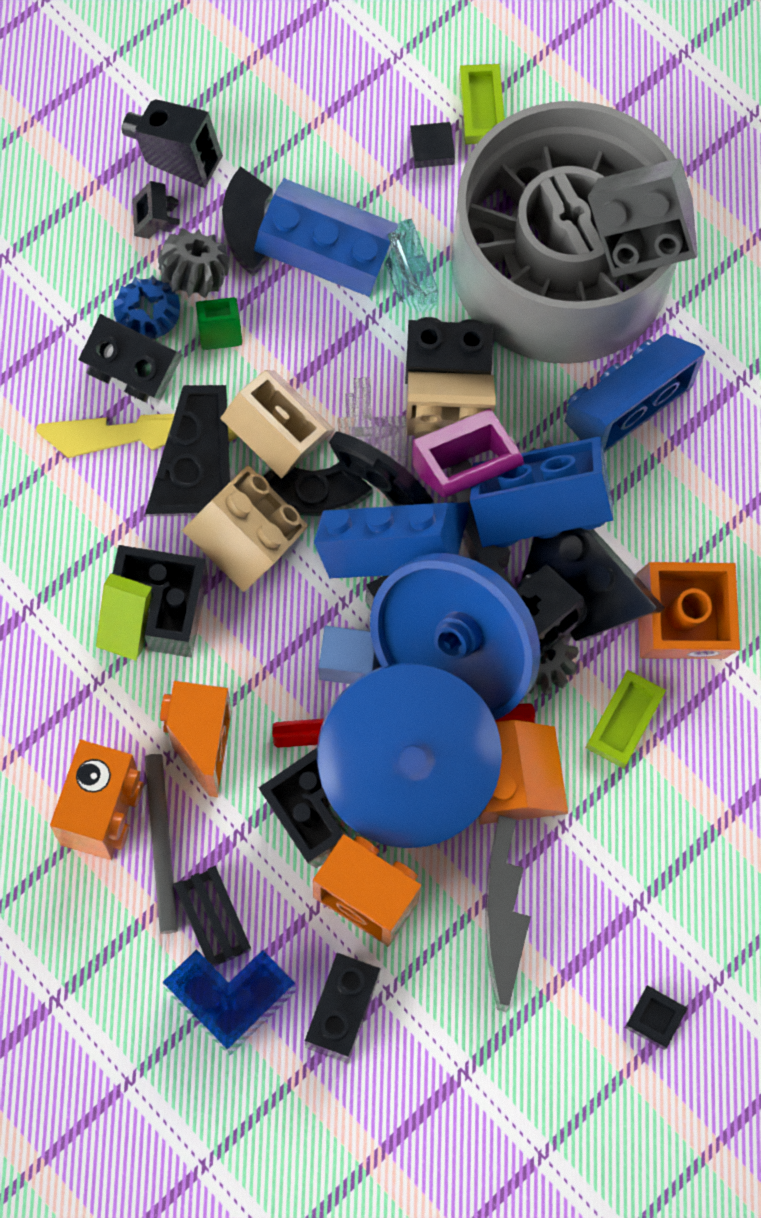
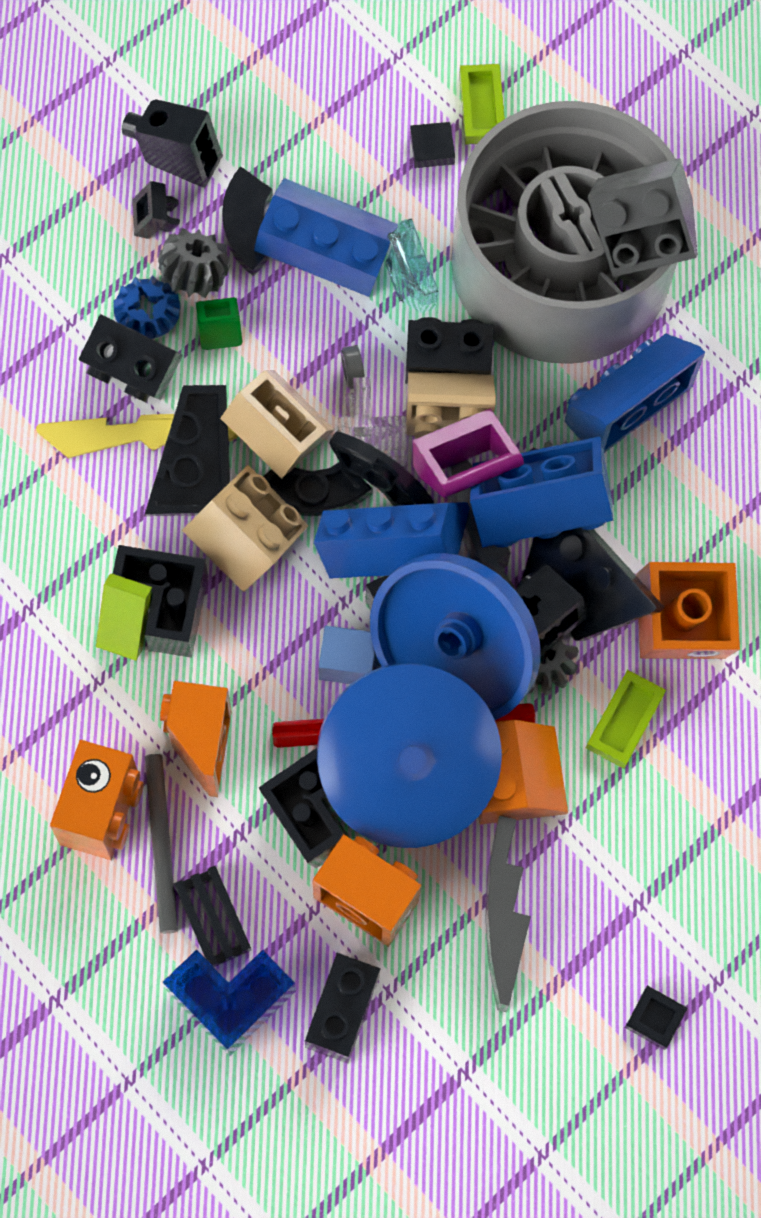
(351, 364): none -> dark grey tile

